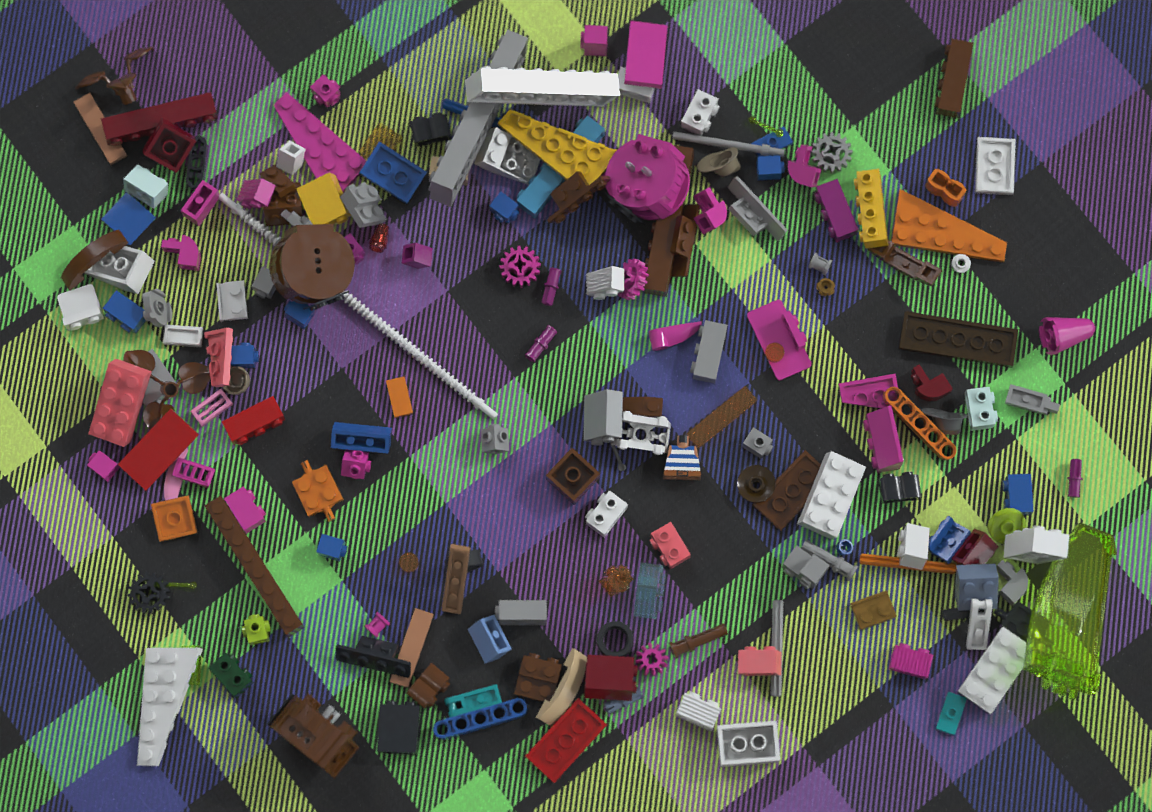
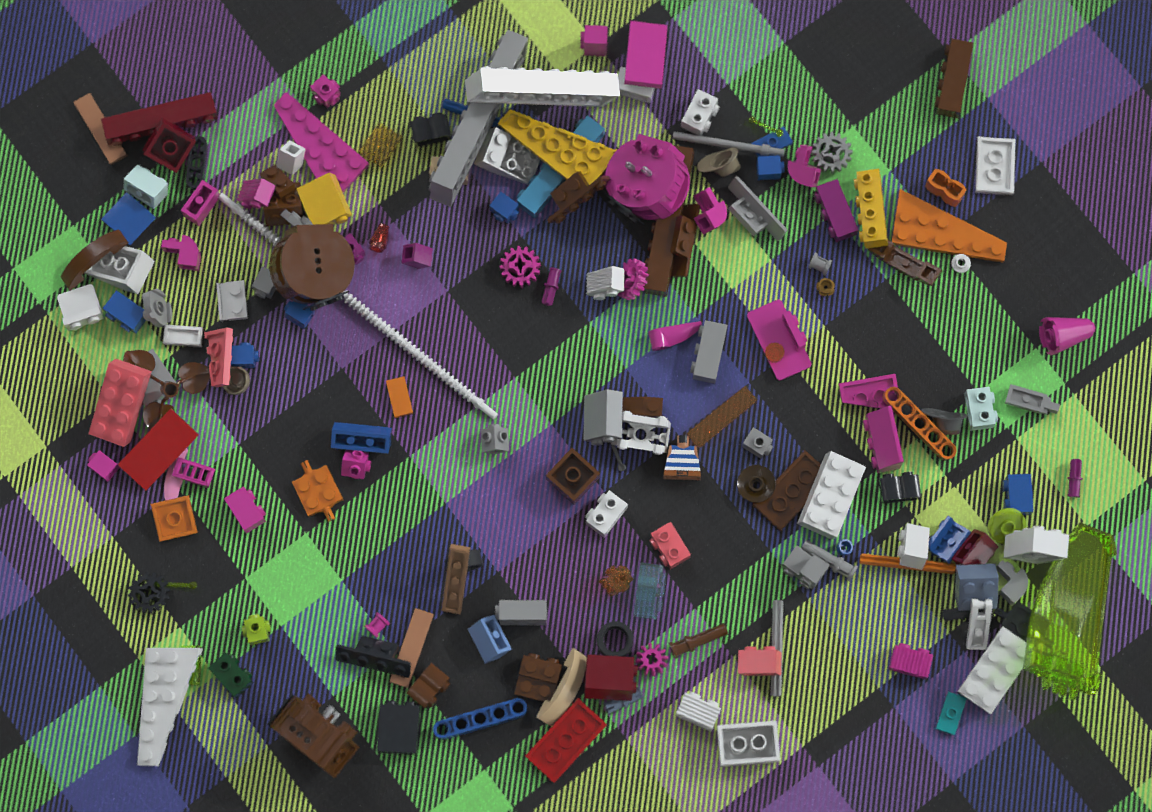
(123, 85): reddish brown plant -> none
(224, 398): bright pink tile -> none
(254, 421): red brick -> none
(254, 566): reddish brown brick -> none
(331, 547): blue brick -> none
(362, 204): light grey plate -> none
(392, 172): blue plate -> none
(409, 562): clear orange tile -> none
(473, 700): teal plate -> none
(541, 343): magenta pin -> none
(873, 610): pearl gold plate -> none
(930, 389): dark red brick -> none
(958, 339): dark brown plate -> none

